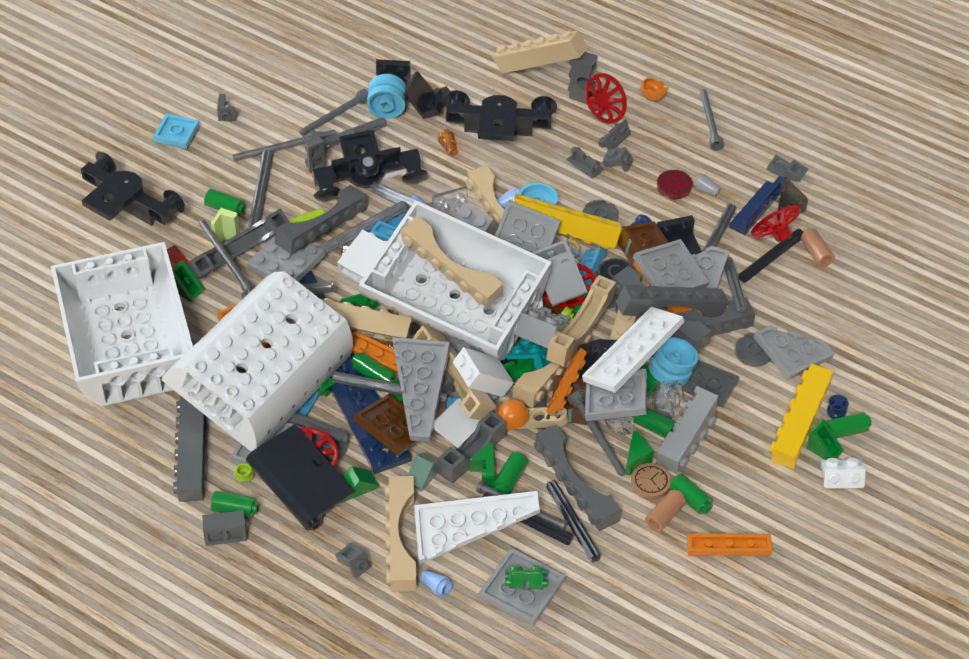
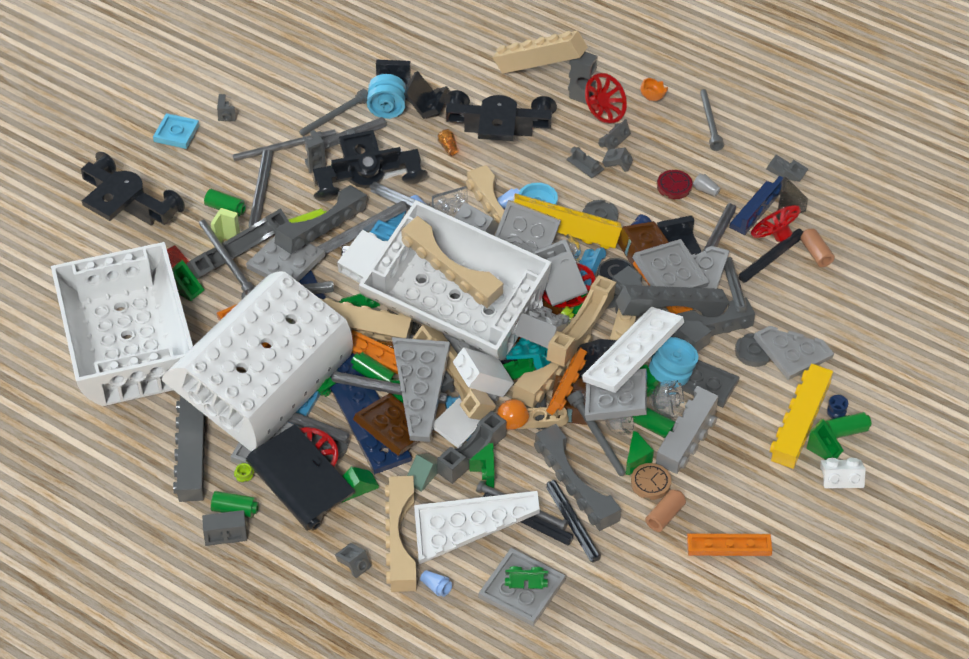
(510, 473): green brick -> none
(694, 496): green brick -> none

